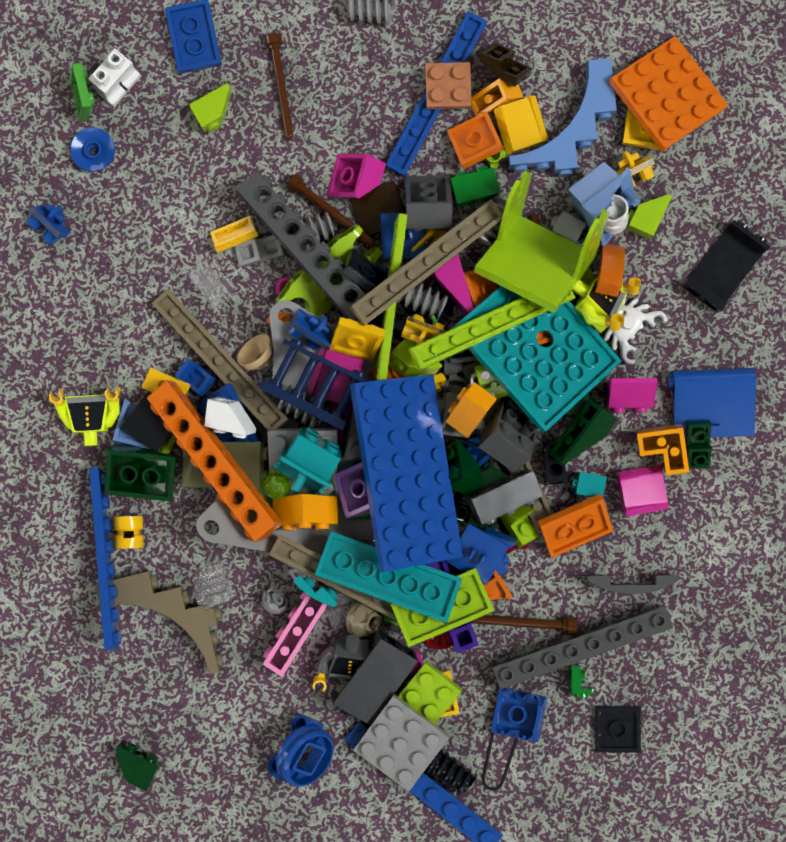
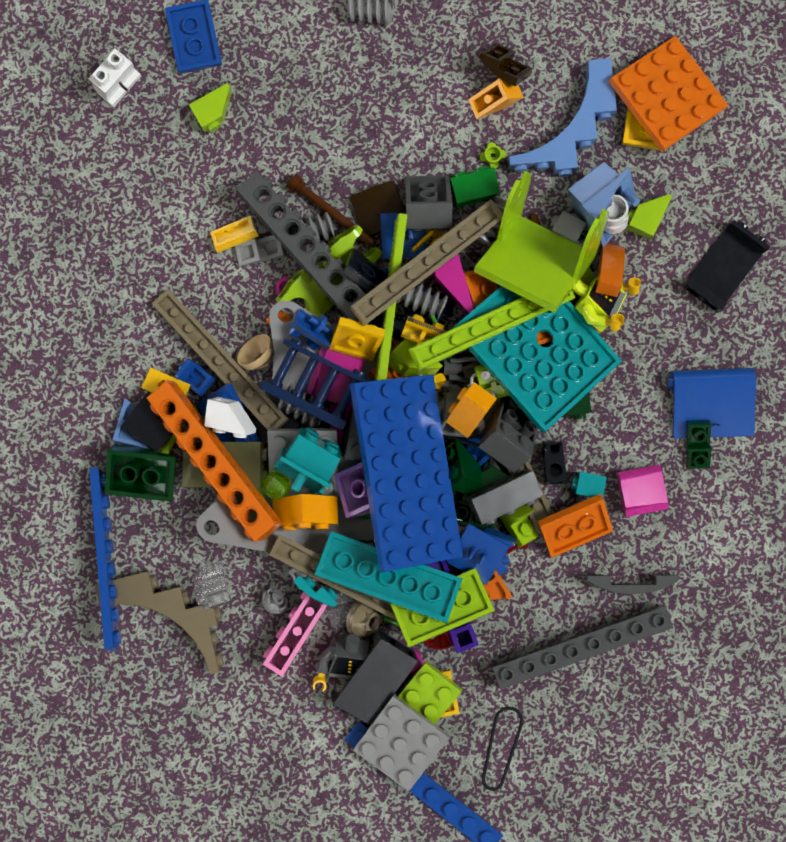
(51, 219): blue hips -> none
(82, 98): bright green plate -> none
(85, 141): blue dish -> none
(88, 413): torso -> none
(128, 523): yellow wheel -> none
(136, 766): dark green slope -> none
(211, 283): clear brick -> none
(274, 43): reddish brown piece -> none
(305, 733): blue piece -> none
(355, 175): dark pink slope -> none
(423, 119): blue plate -> none
(448, 85): nougat plate -> none
(452, 772): black piece -> none
(475, 140): orange plate -> none
(519, 714): blue slope -> none
(520, 124): yellow slope -> none
(567, 625): reddish brown piece -> none
(576, 677): green bracket -> none
(584, 431): dark green slope -> none
(618, 729): black tile -> none
(630, 394): dark pink slope -> none
(632, 323): white animal -> none
(641, 166): yellow hips -> none
(665, 440): light orange brick -> none

